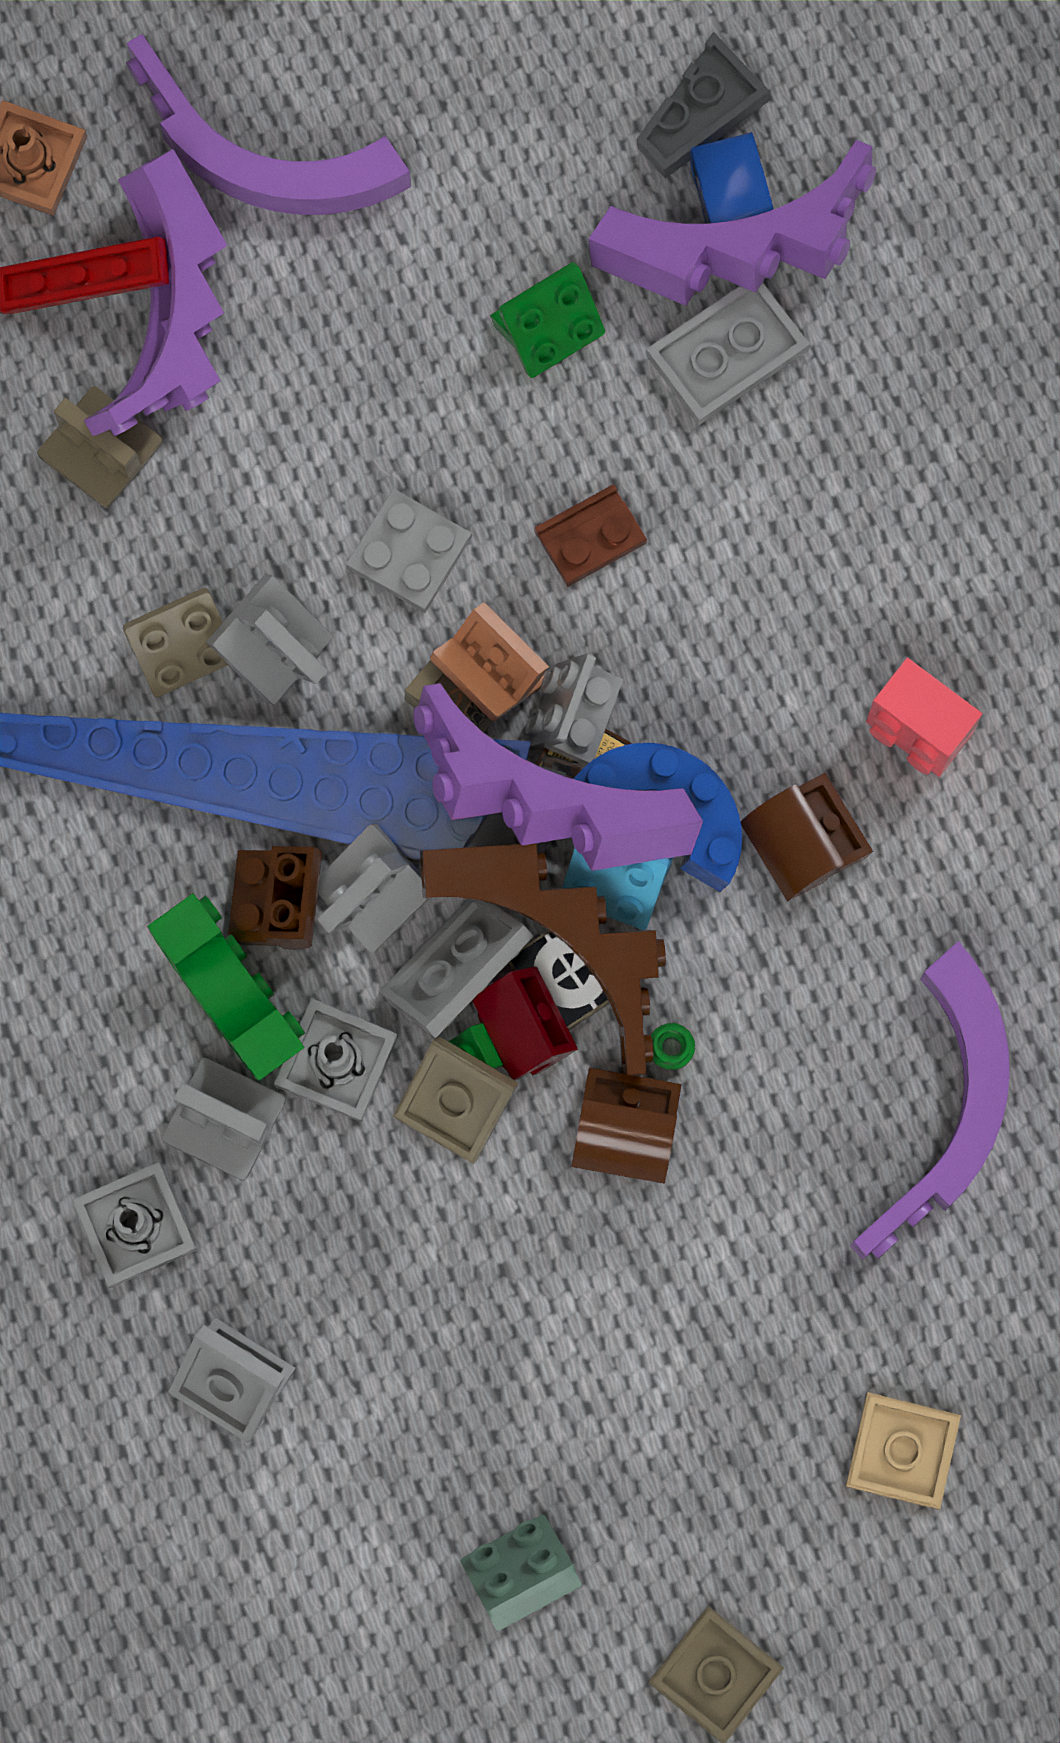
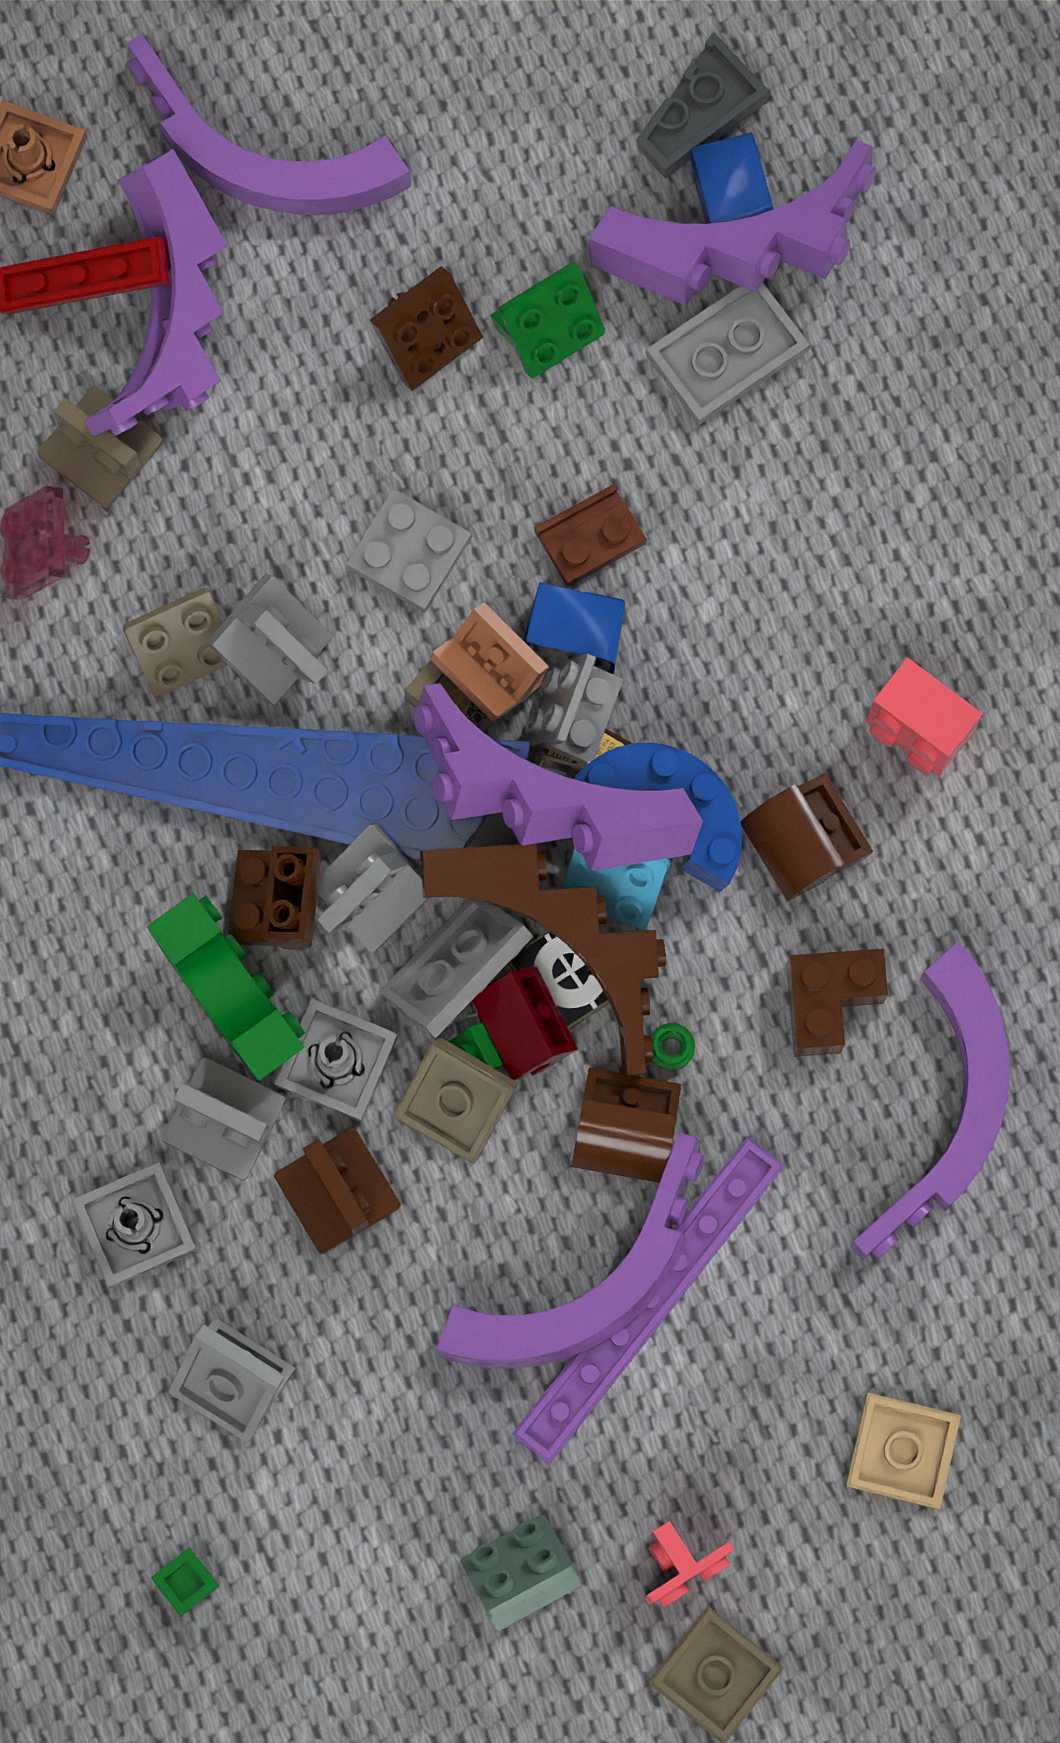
(37, 543): none -> clear pink plate
(185, 1582): none -> green plate
(337, 1190): none -> reddish brown bracket
(421, 322): none -> reddish brown plate
(576, 622): none -> blue piece
(594, 1371): none -> medium lavender tile
(603, 1311): none -> medium lavender arch
(672, 1553): none -> coral bracket
(823, 985): none -> reddish brown brick

